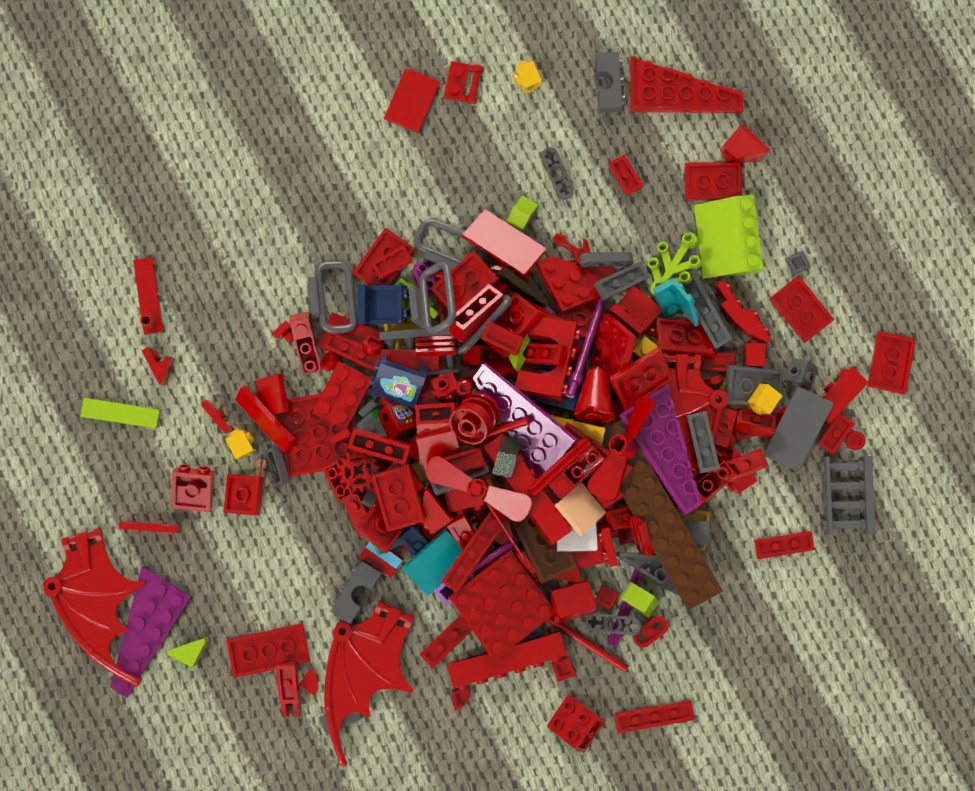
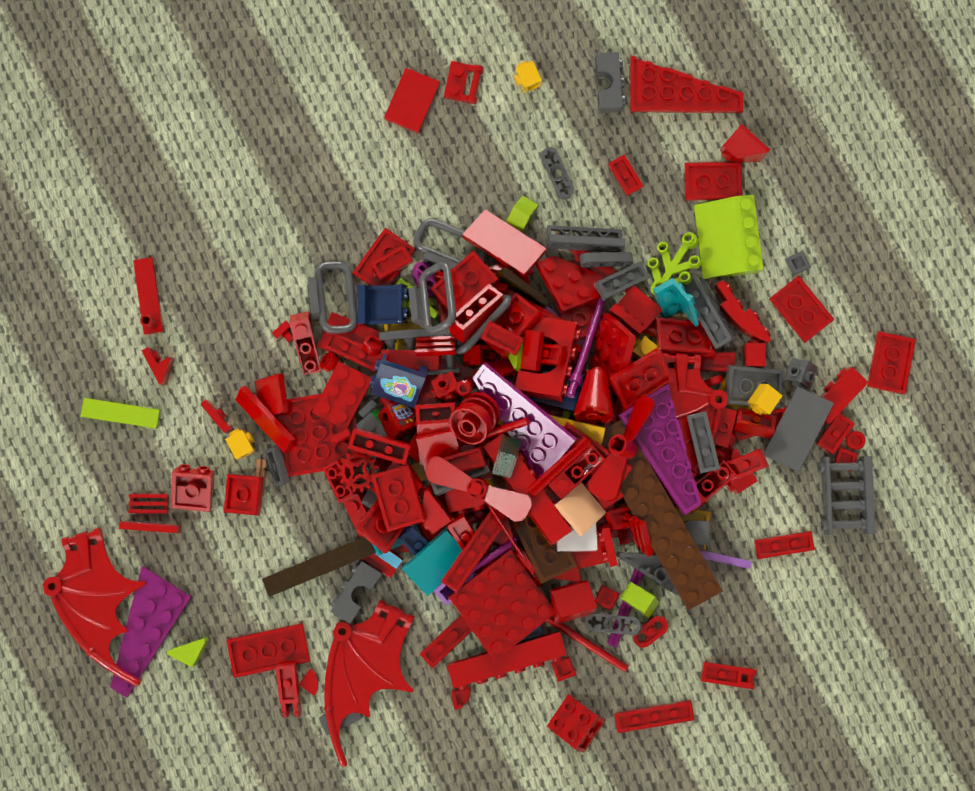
(131, 504): none -> red tile
(318, 566): none -> dark brown tile
(532, 350): none -> red tile
(585, 242): none -> dark grey fence
(726, 559): none -> medium lavender tile
(727, 675): none -> red plate
(845, 456): none -> red tile

